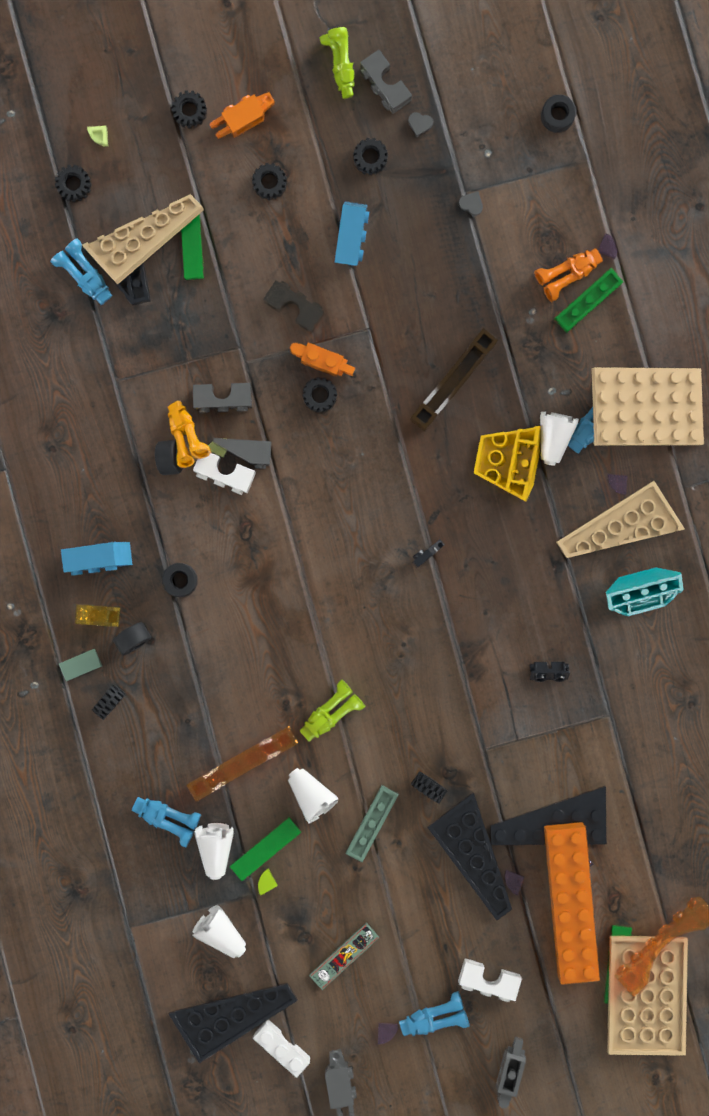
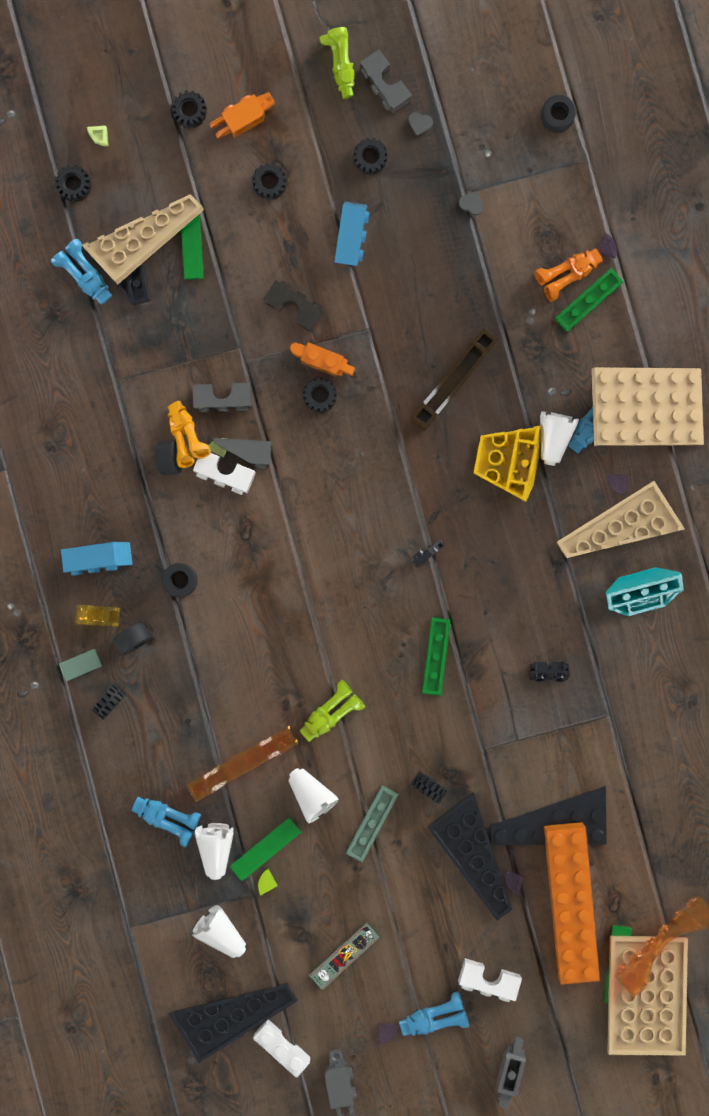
(436, 656): none -> green tile

